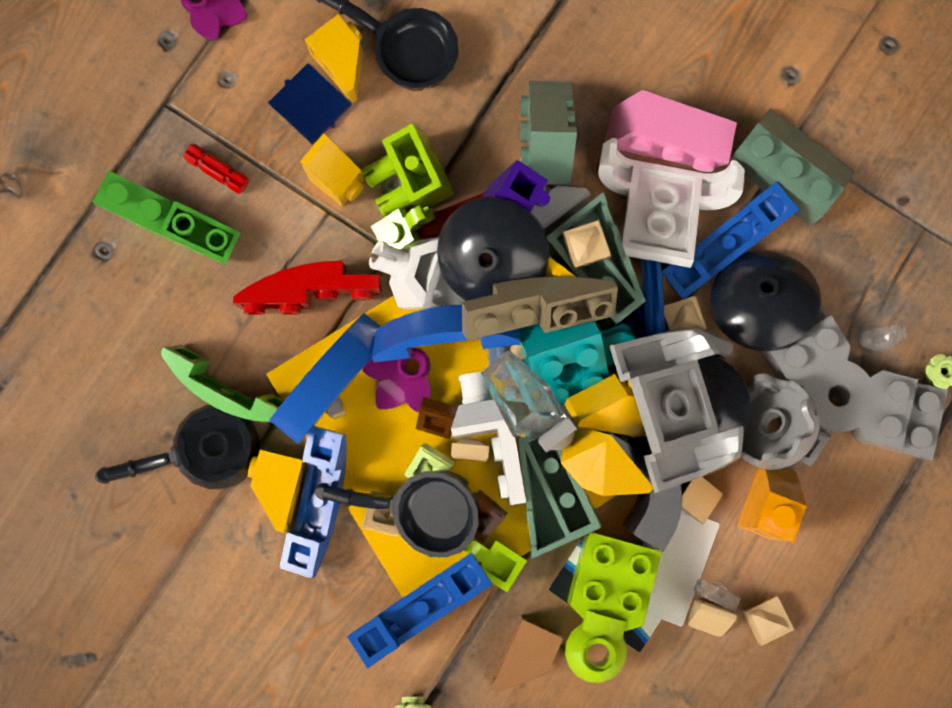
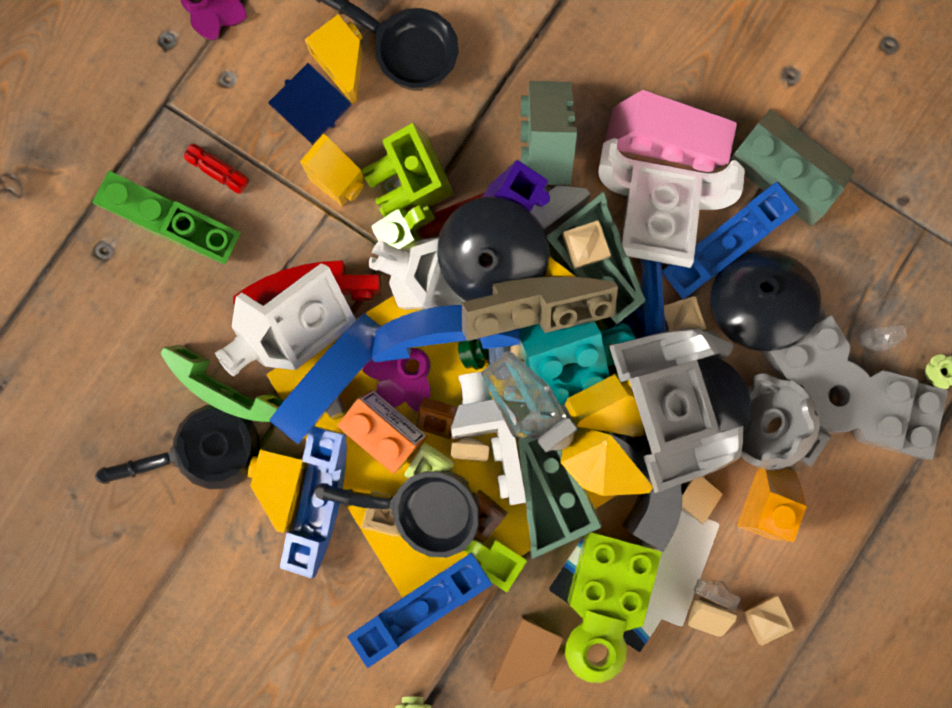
(289, 326): none -> white plate
(382, 431): none -> orange brick
(472, 354): none -> dark green plate

